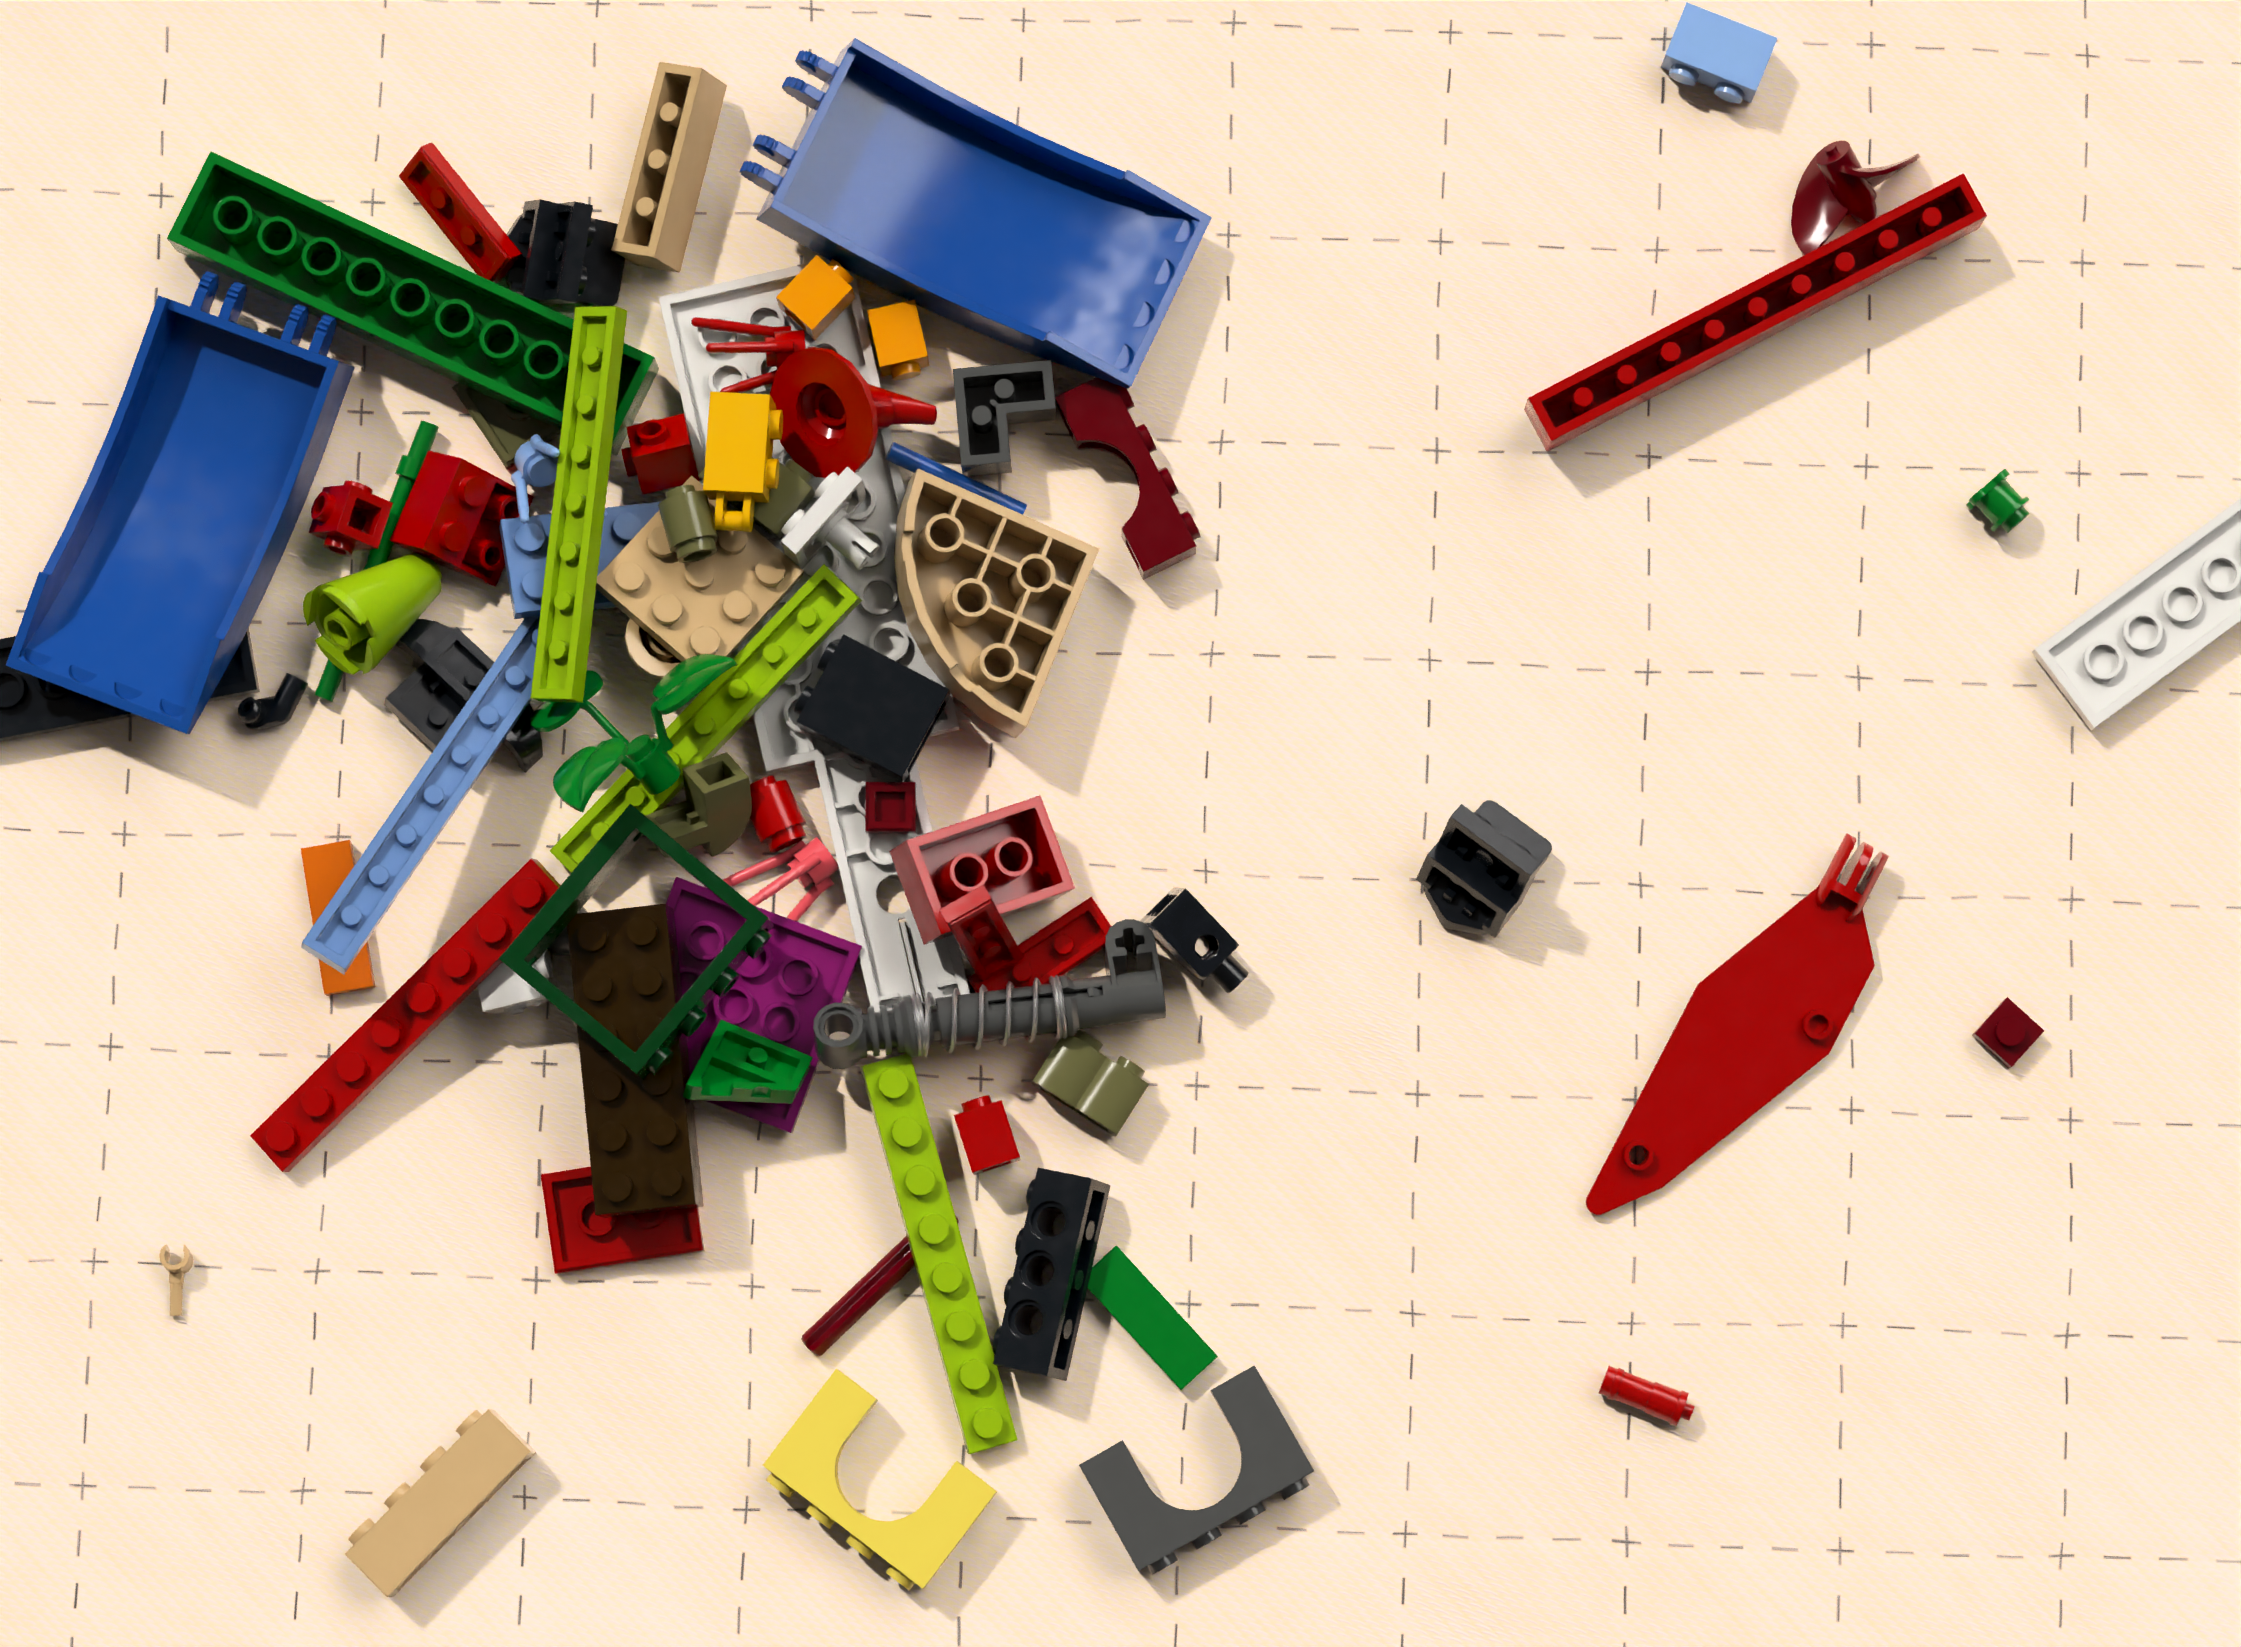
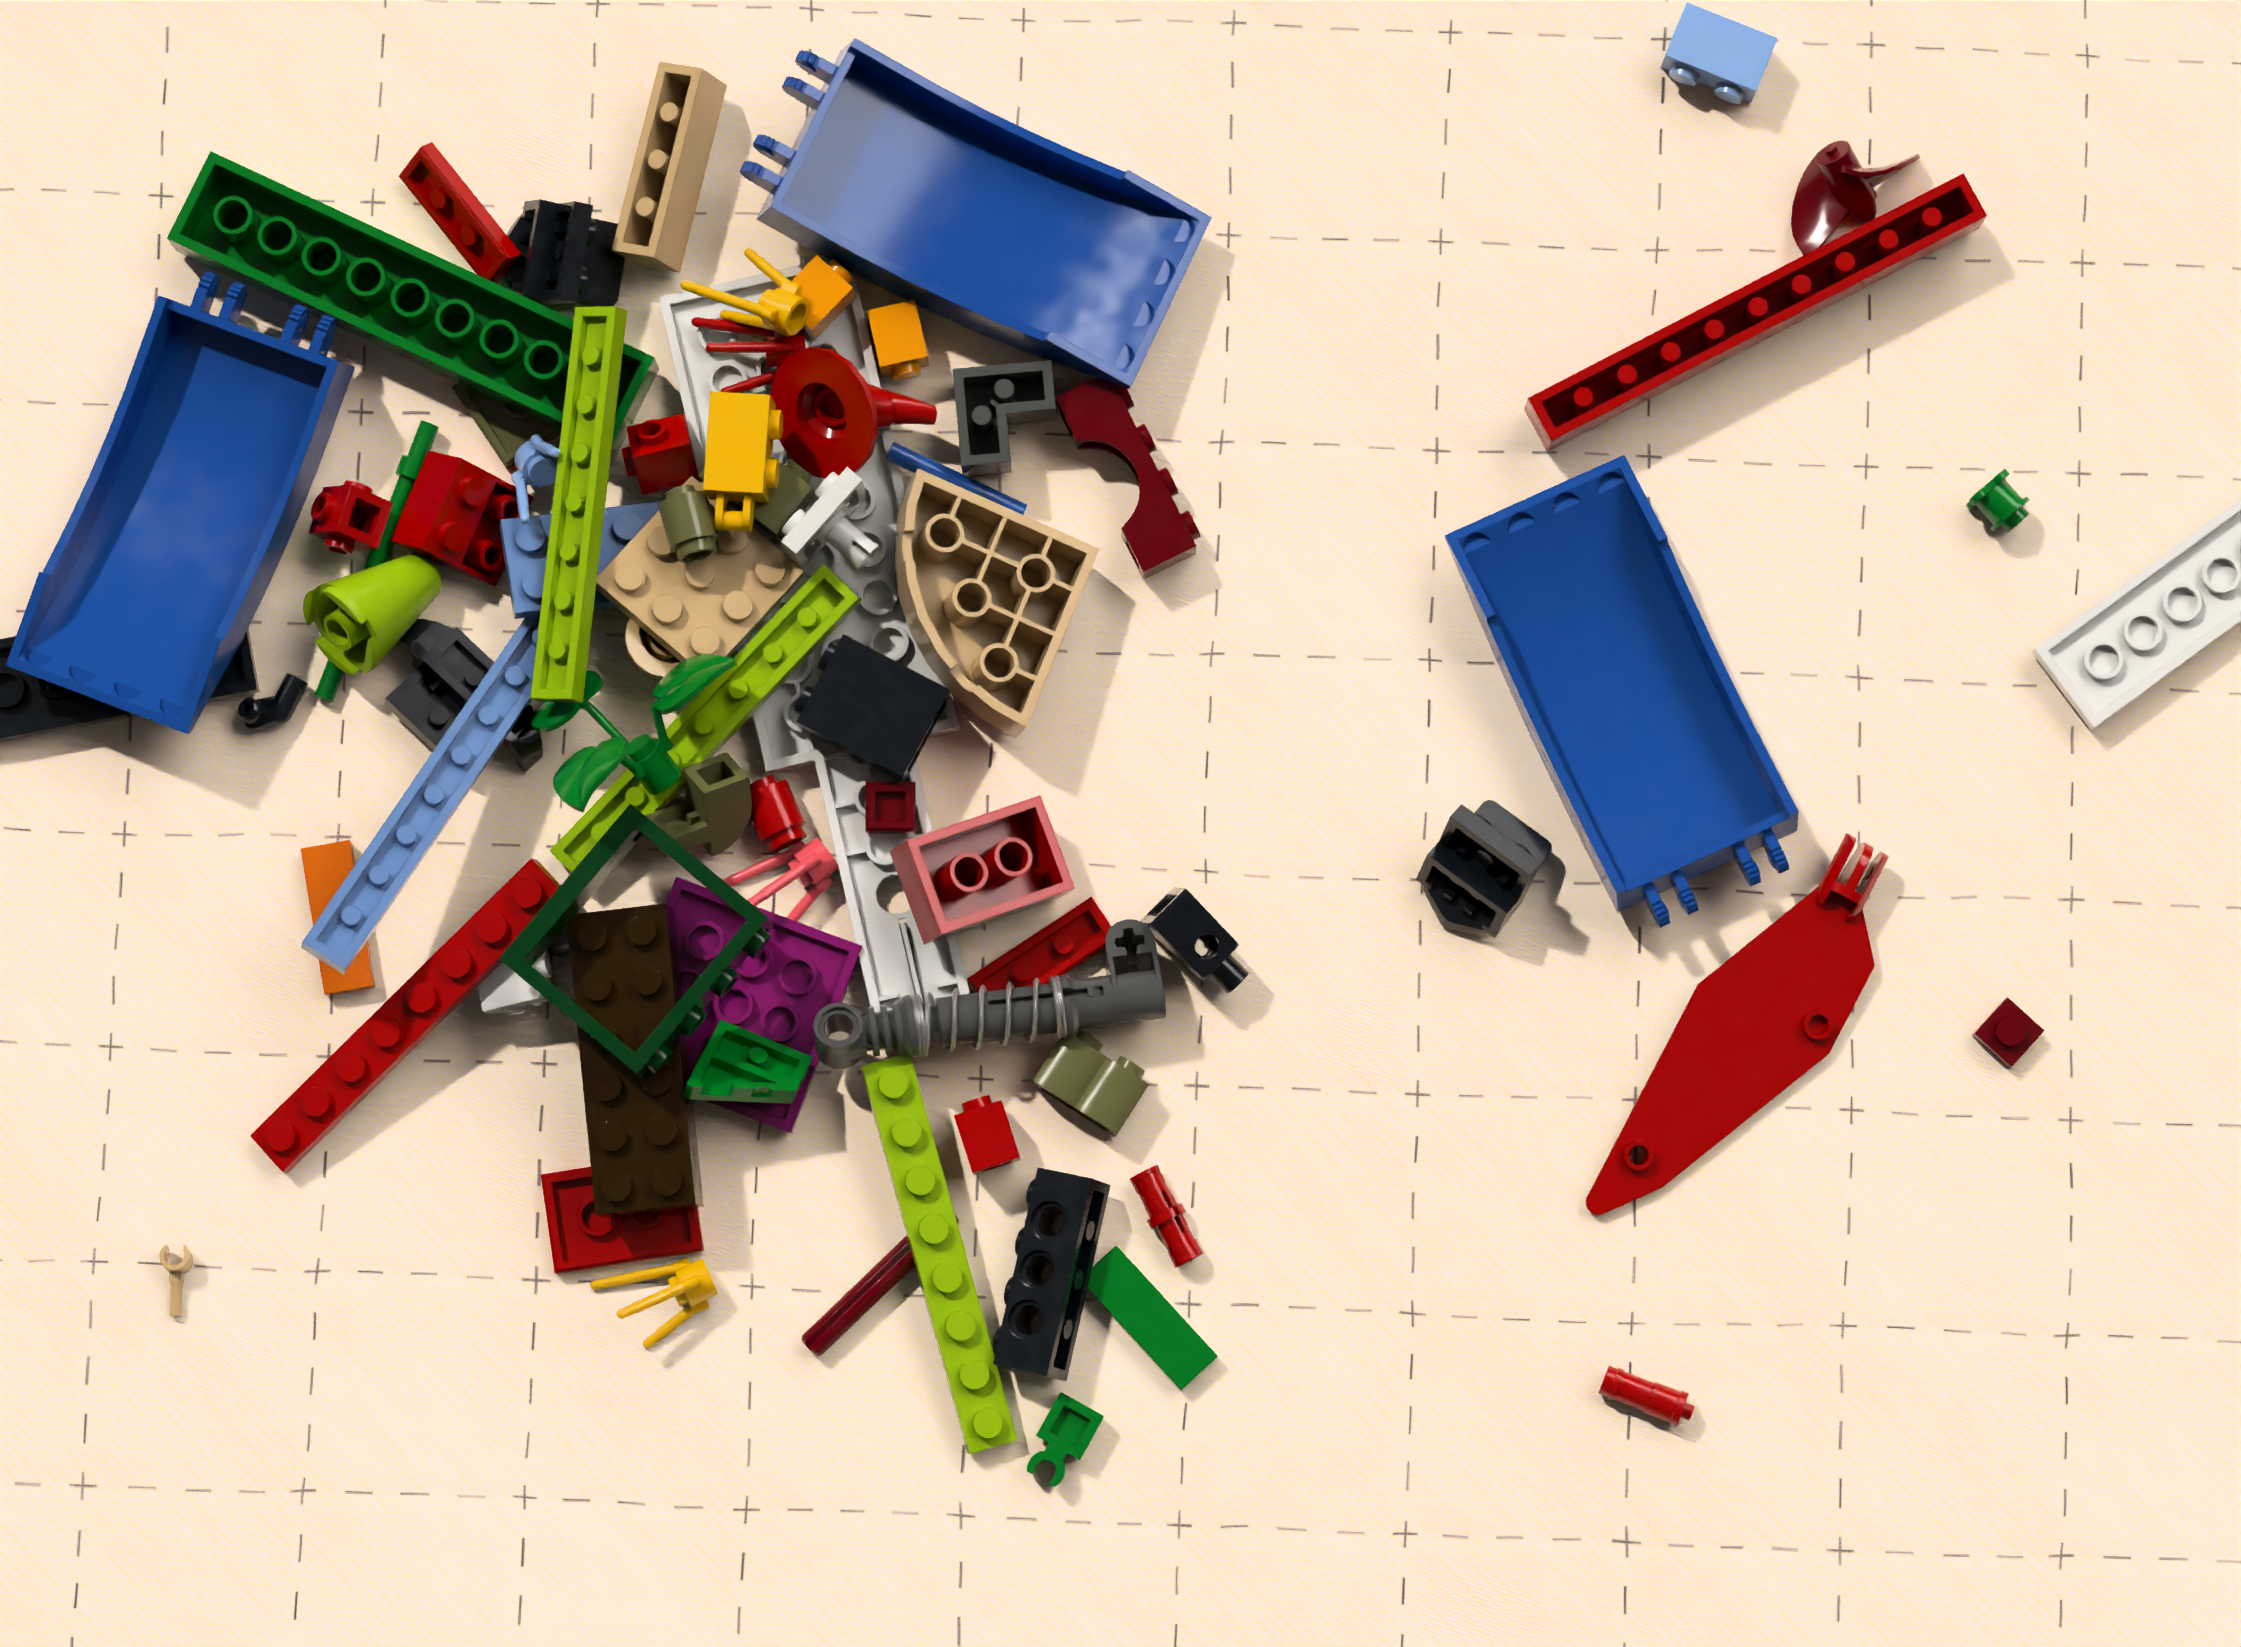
(439, 1502): tan brick -> none
(689, 1285): none -> yellow plant
(776, 310): none -> yellow plant
(809, 1465): light yellow arch -> none
(981, 933): red tile -> none
(1068, 1431): none -> green plate
(1166, 1216): none -> red pin
(1269, 1464): dark grey arch -> none
(1623, 688): none -> blue hinge

